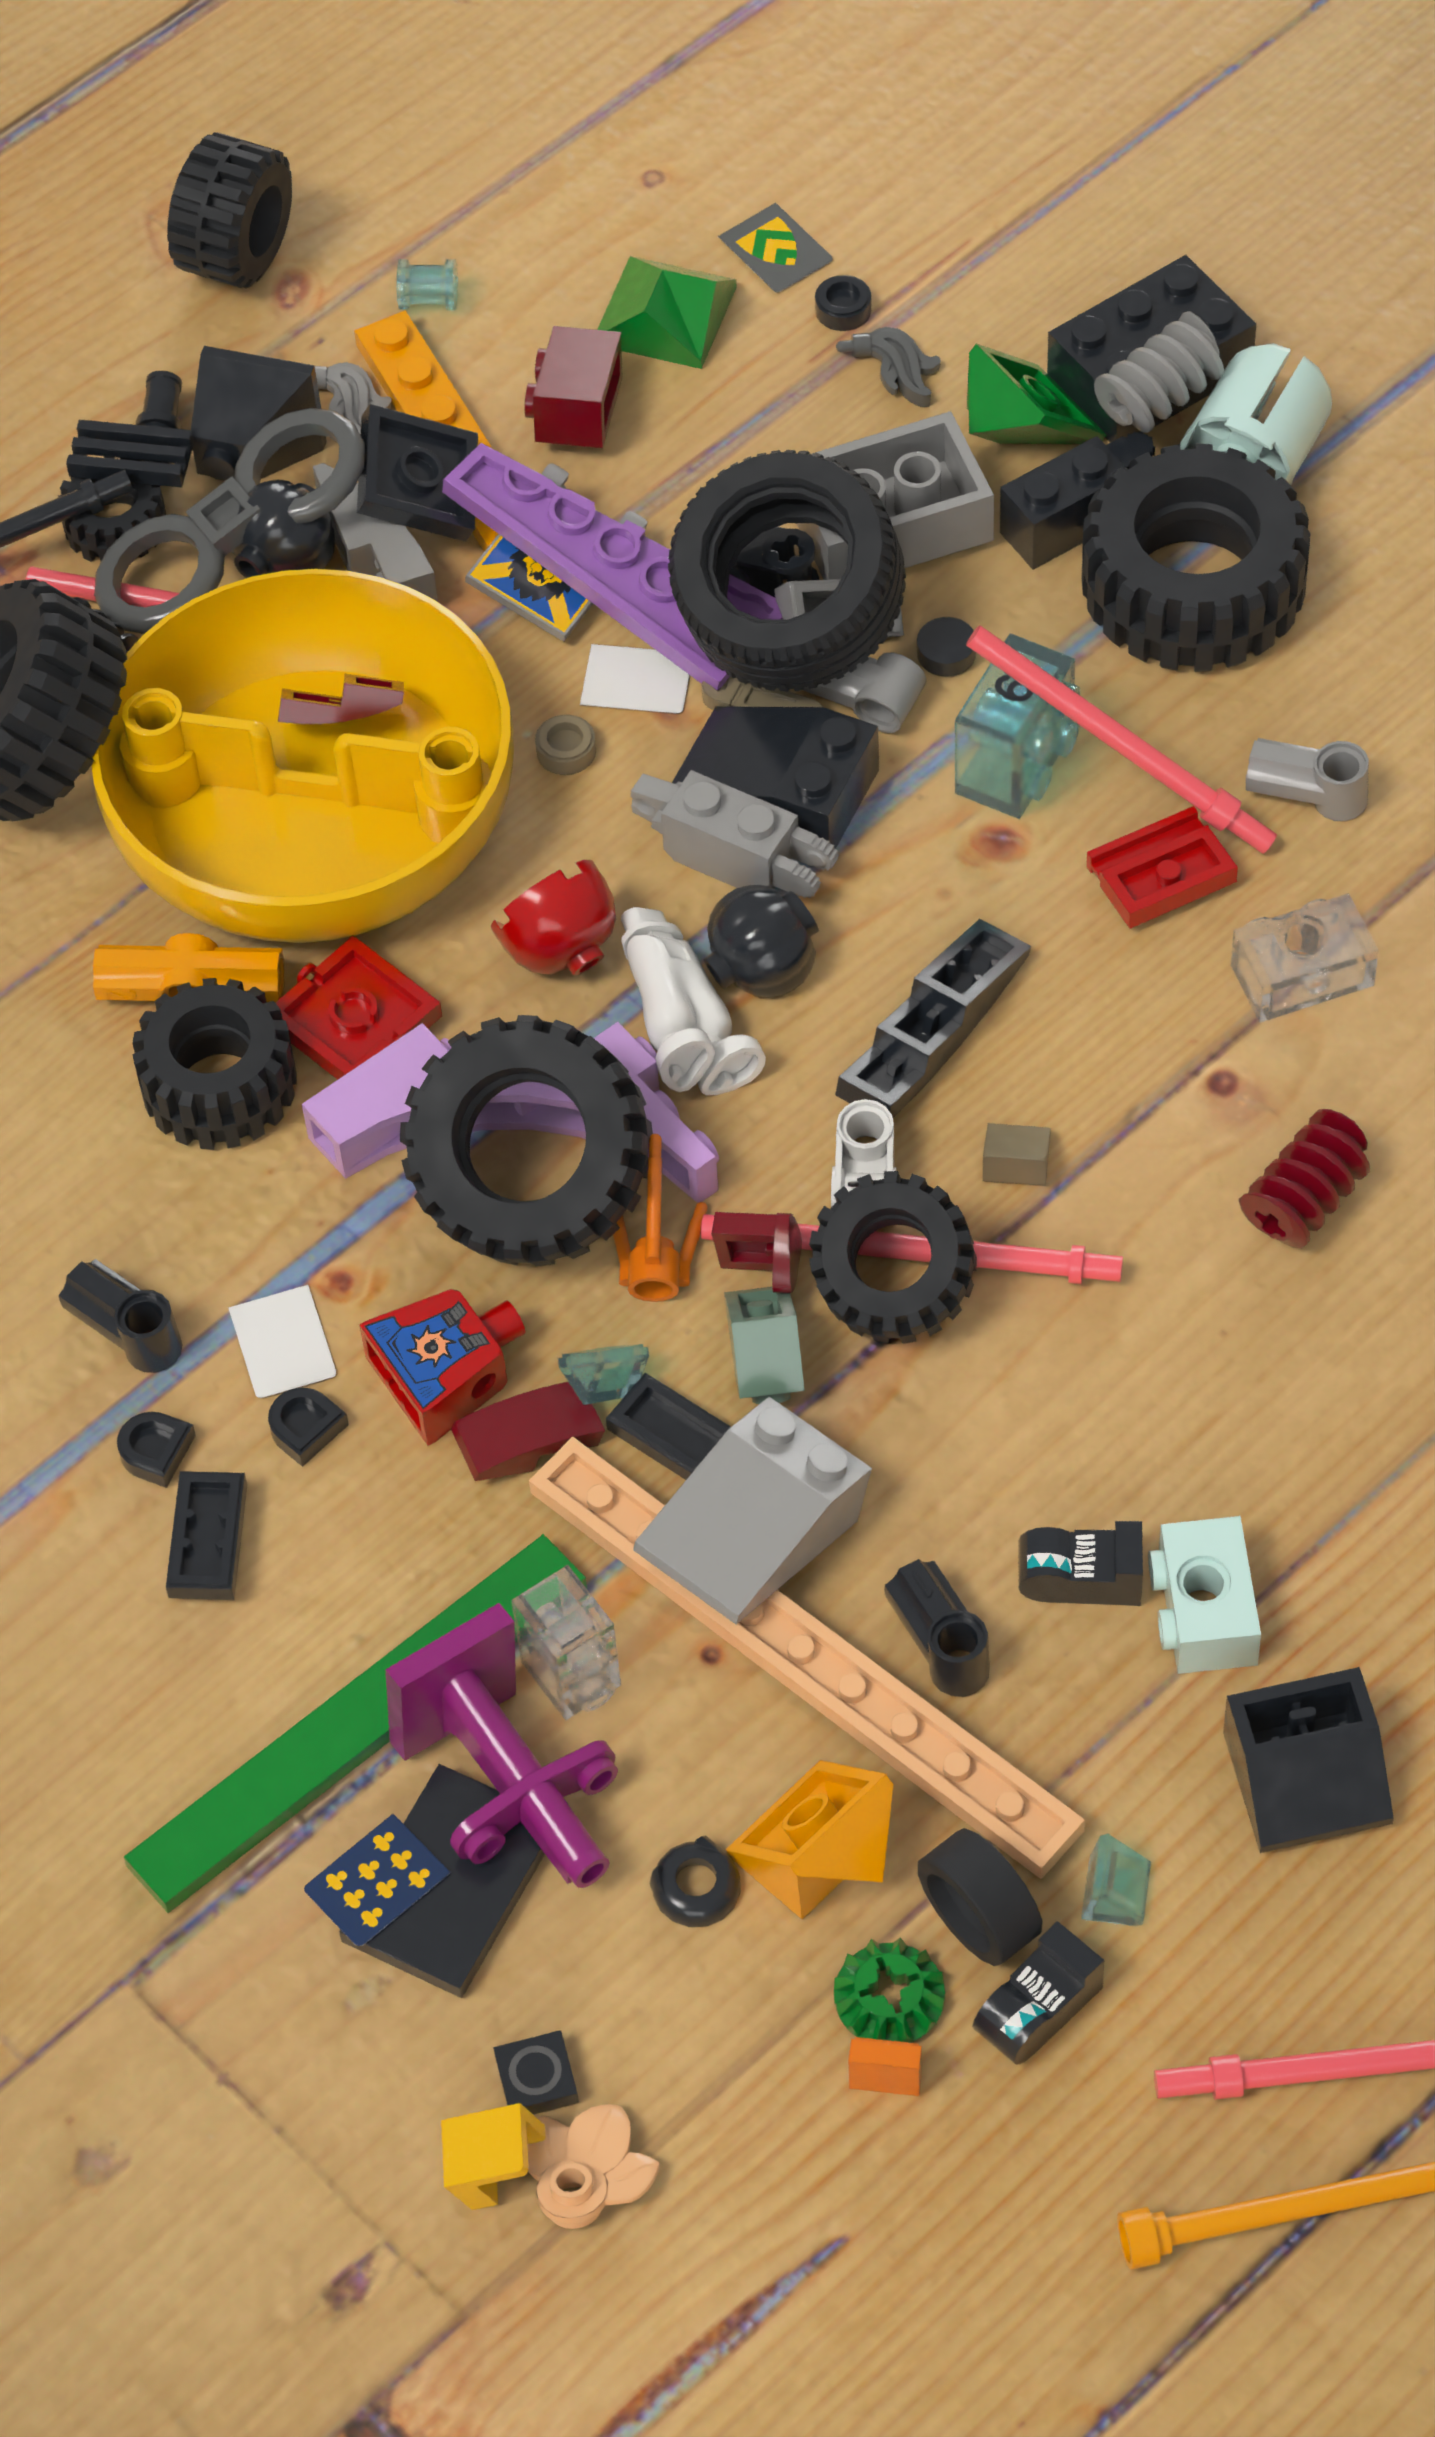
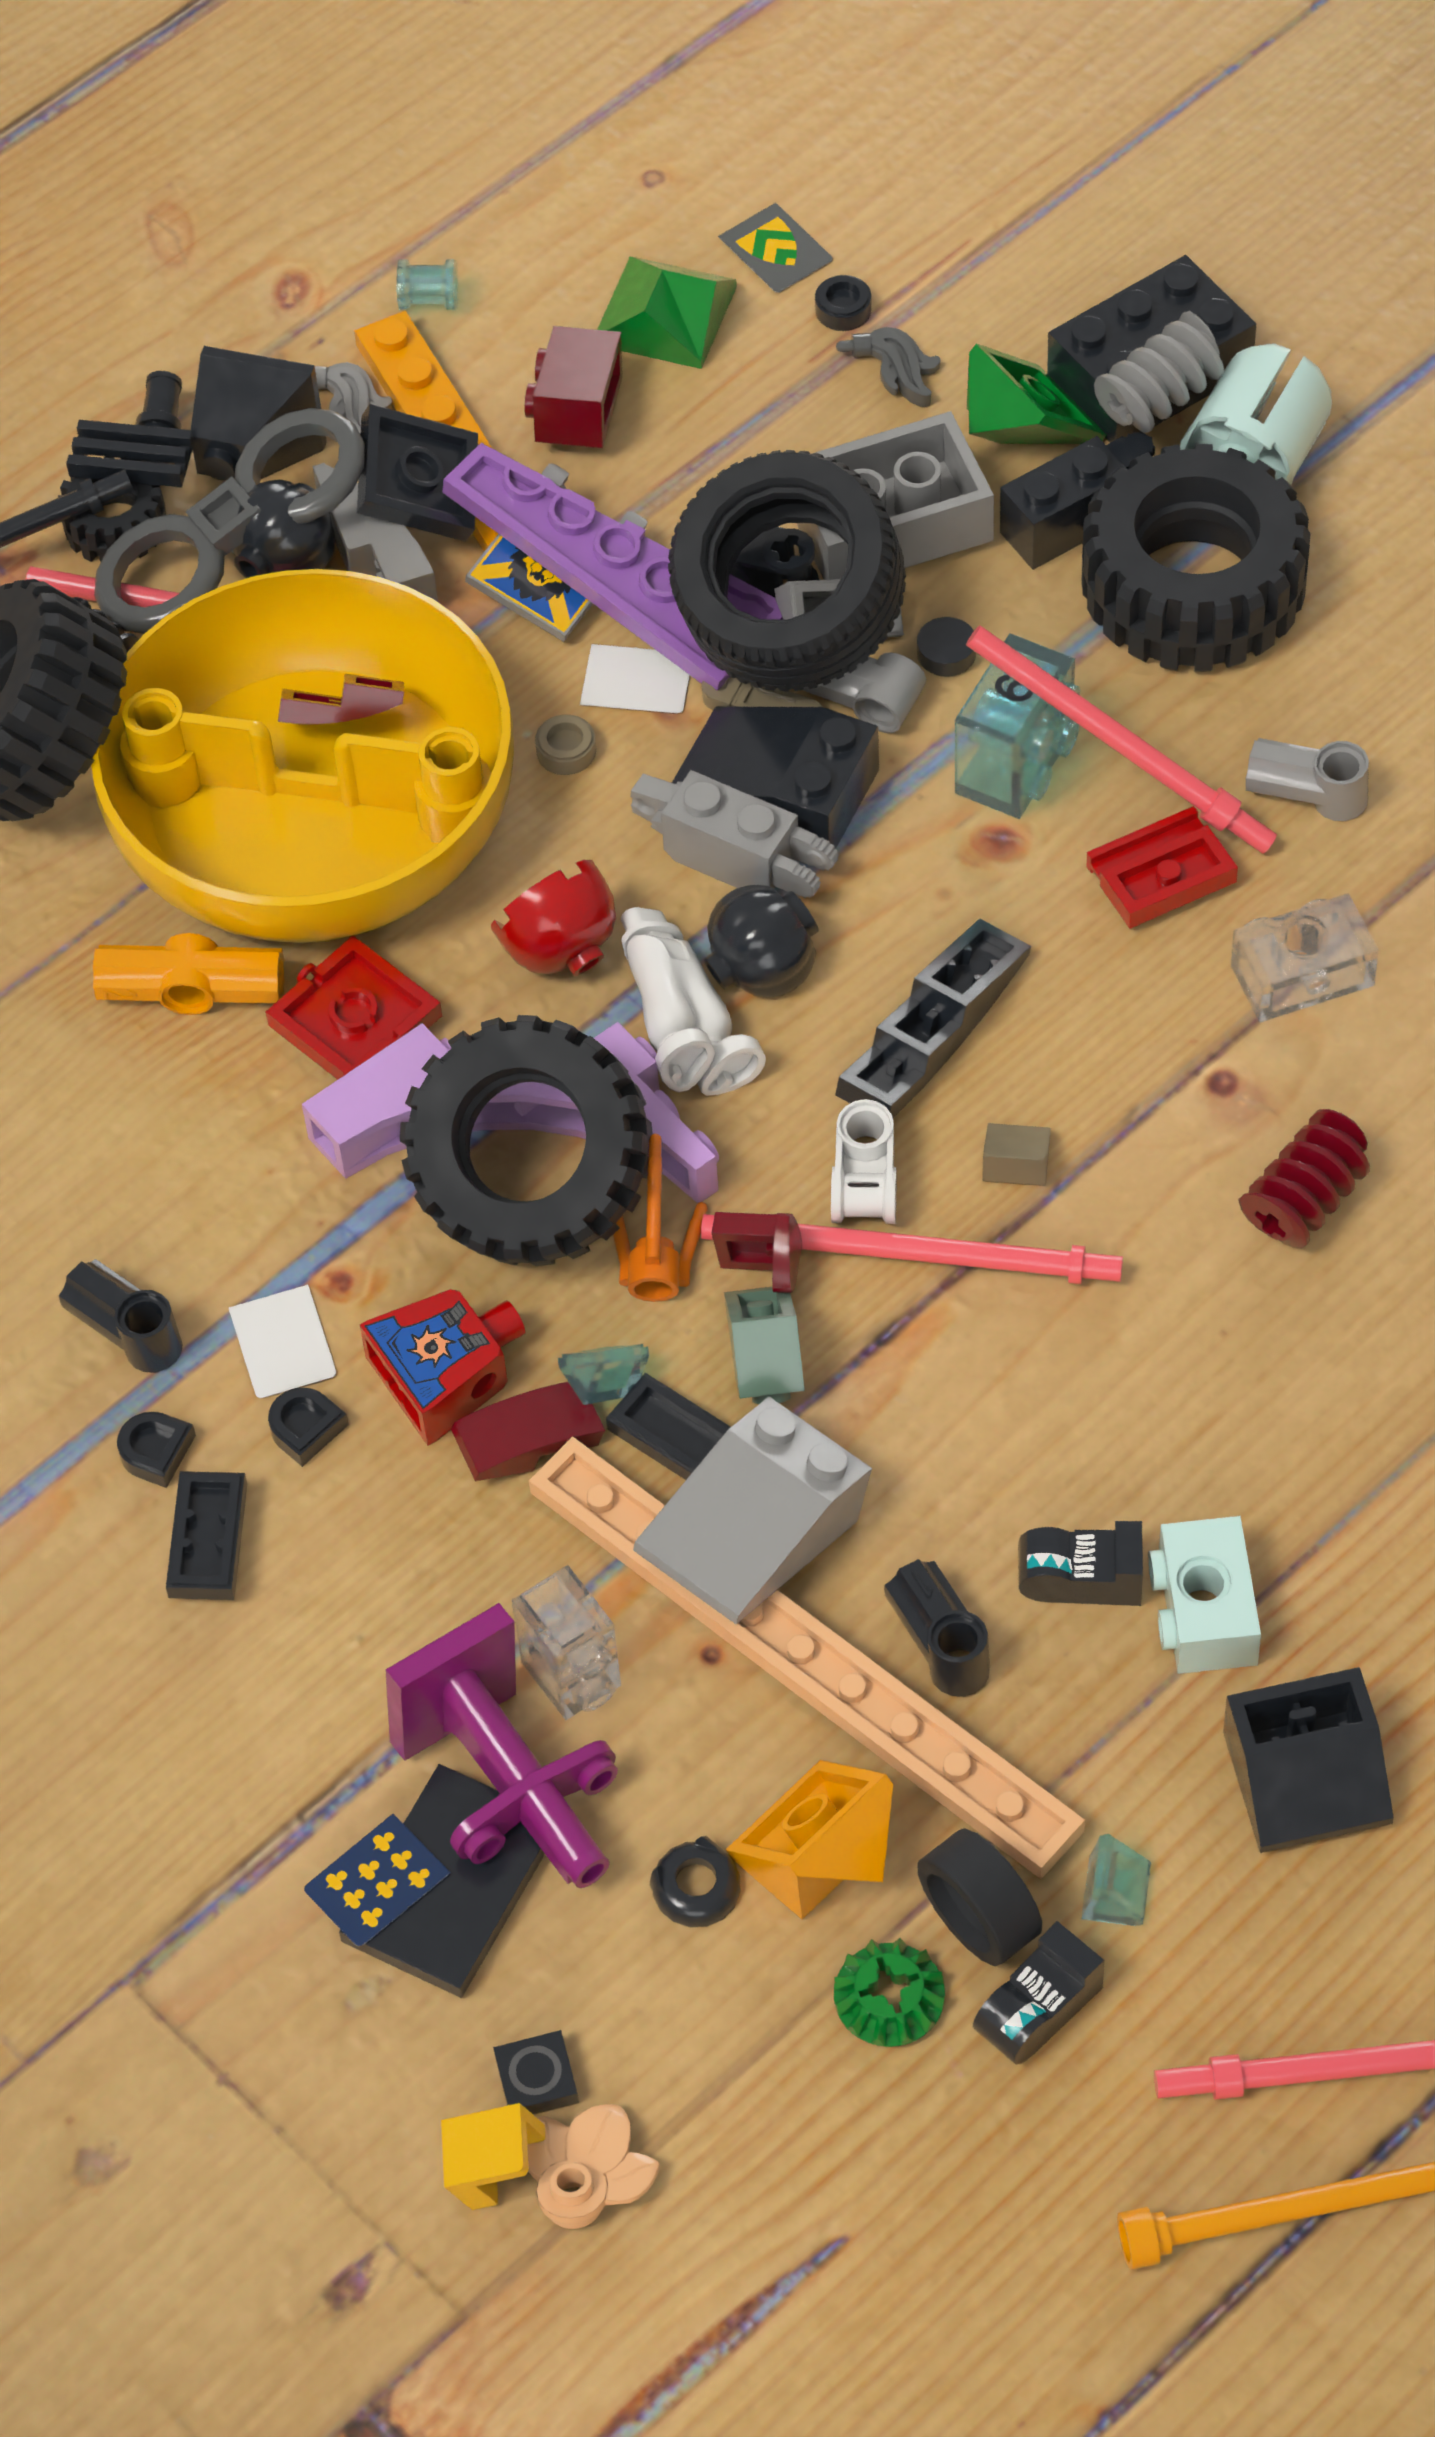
(206, 1024): black tyre -> none
(229, 210): black tyre -> none
(312, 1752): green tile -> none
(884, 1204): black tyre -> none
(885, 2066): orange tile -> none

